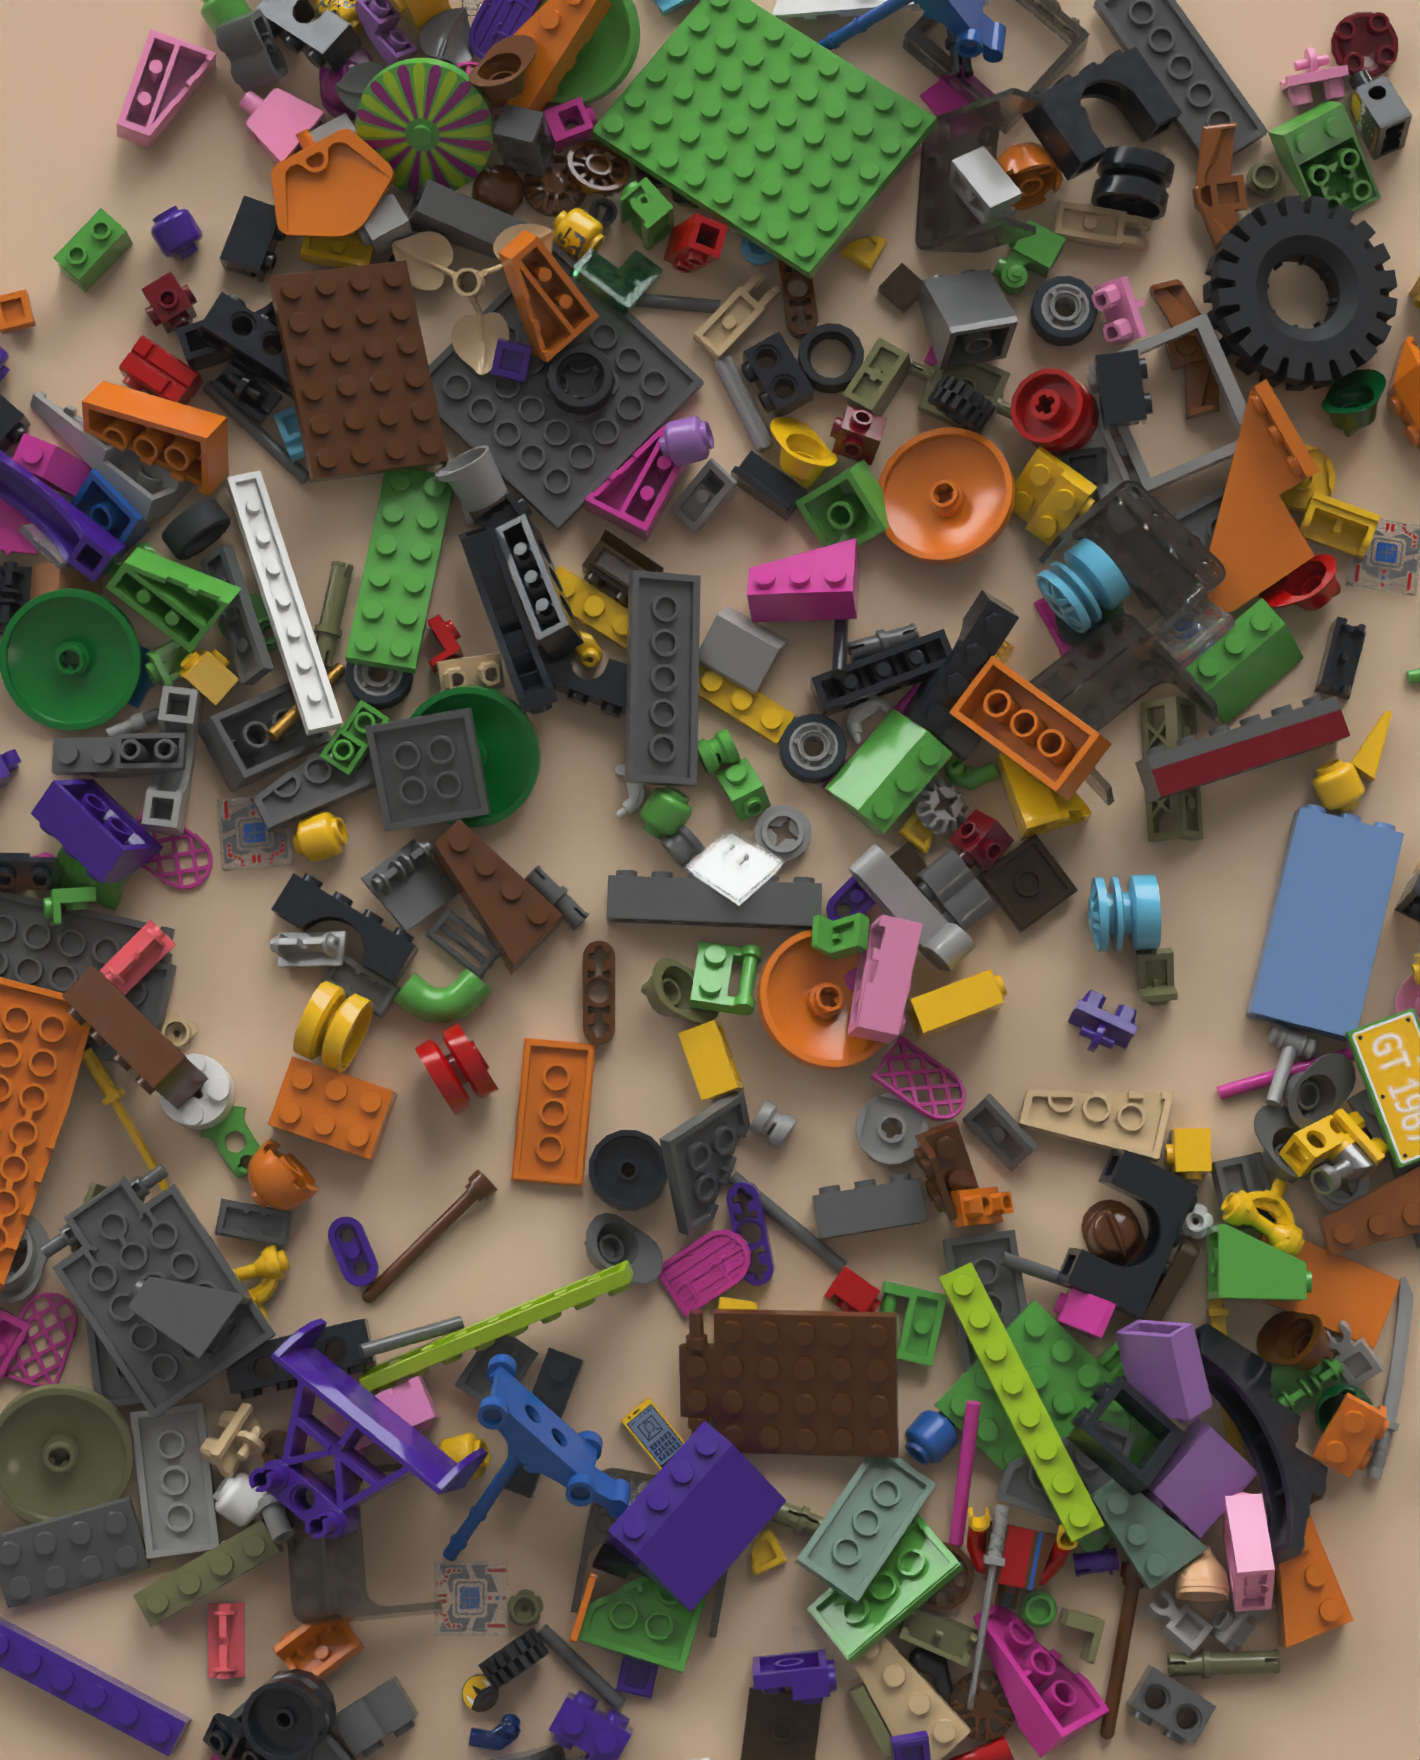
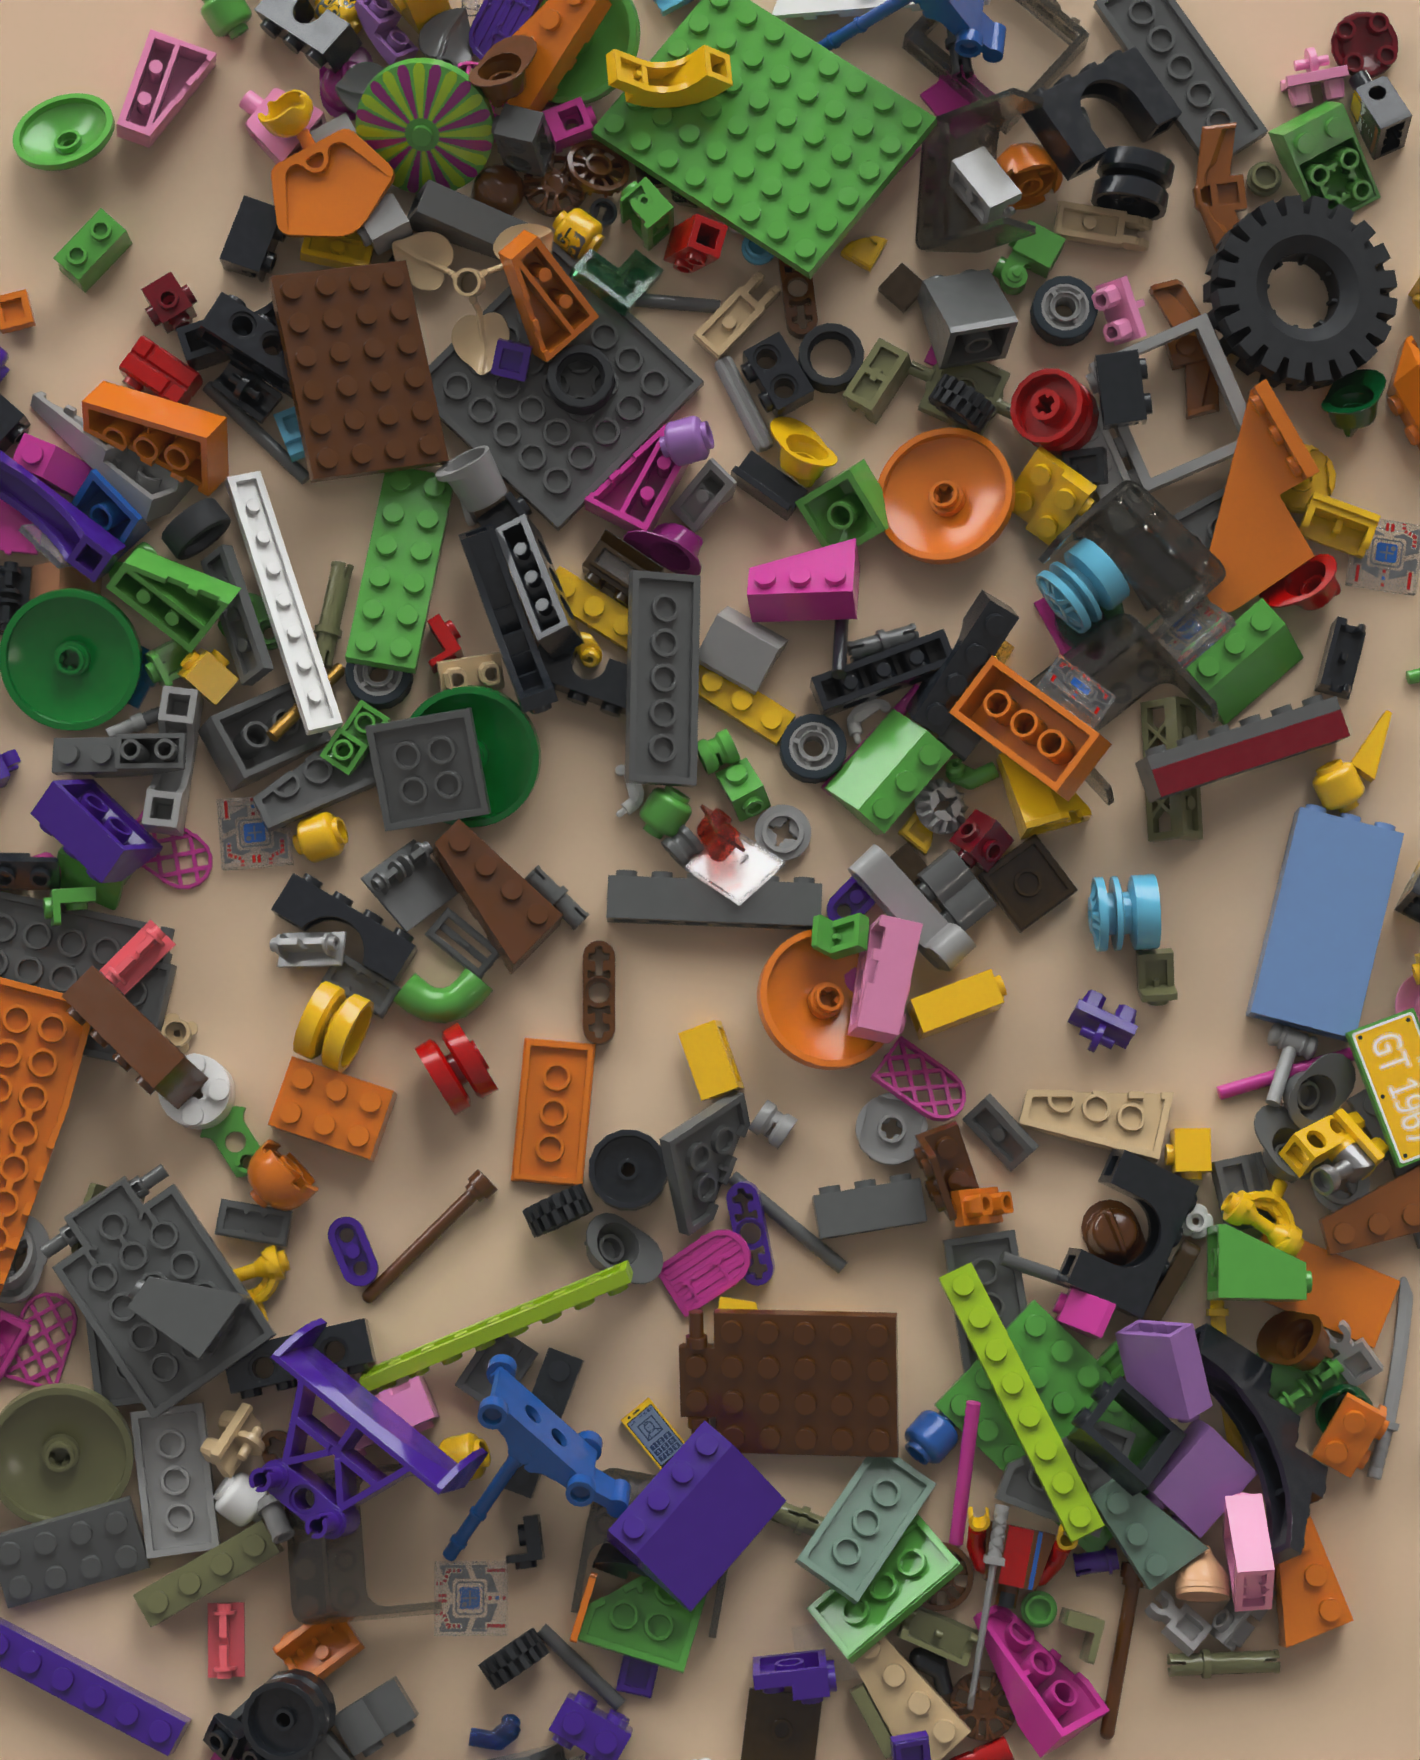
(63, 132): none -> bright green dish
(112, 1096): yellow sword -> none
(176, 233): dark purple head -> none
(251, 50): dark grey brick -> none
(288, 114): none -> yellow hair
(410, 1337): dark grey bar -> none
(479, 1693): tile -> none
(515, 1605): olive plate -> none
(530, 1536): none -> black bracket
(557, 1210): none -> black tyre
(669, 546): none -> magenta piece
(670, 83): none -> yellow arch
(671, 989): olive piece -> none
(713, 978): bright green plate -> none
(718, 834): none -> clear red hinge
(766, 1553): yellow tile -> none
(853, 1292): red brick -> none
(858, 434): dark red brick -> none
(920, 1323): bright green plate -> none
(1076, 691): none -> clear tile
(1174, 1698): dark grey brick -> none

